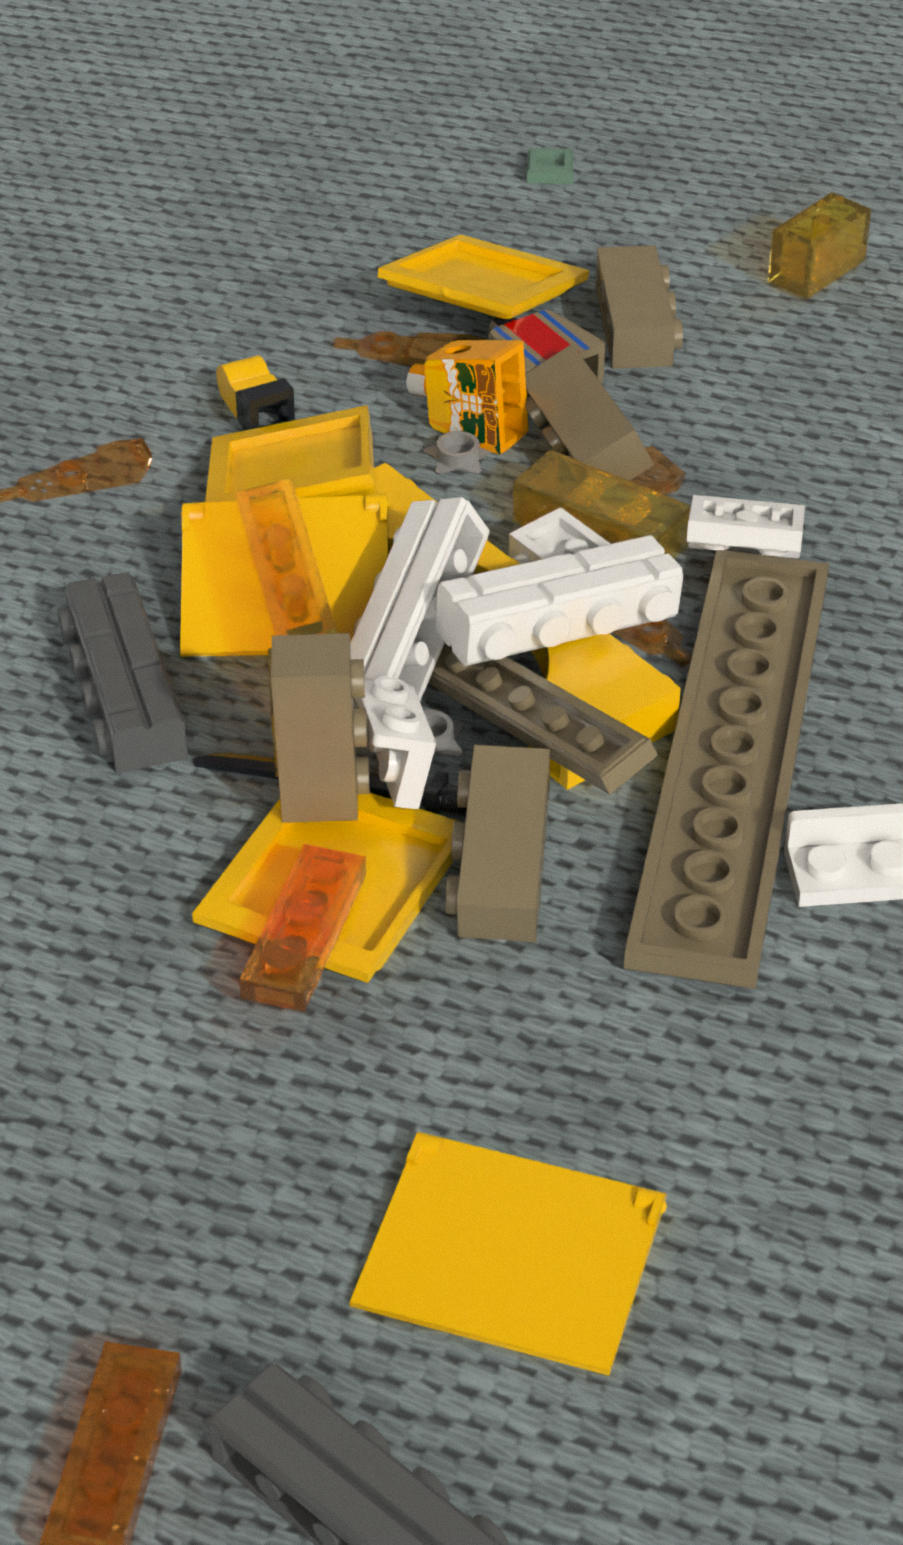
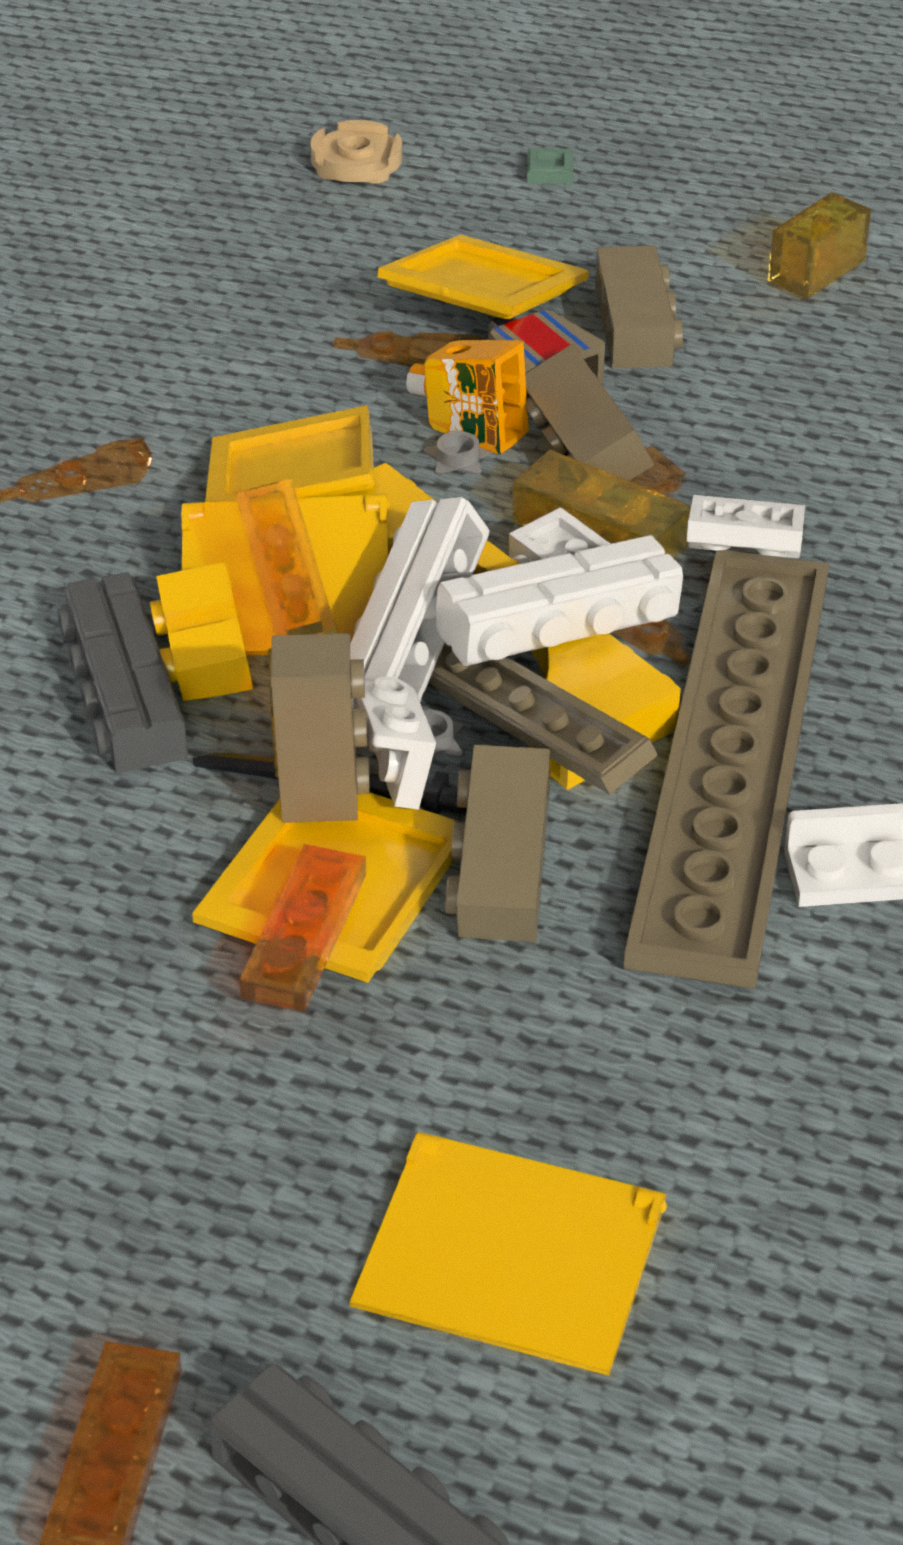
(202, 632): none -> yellow brick
(251, 389): leg -> none
(356, 152): none -> tan plate

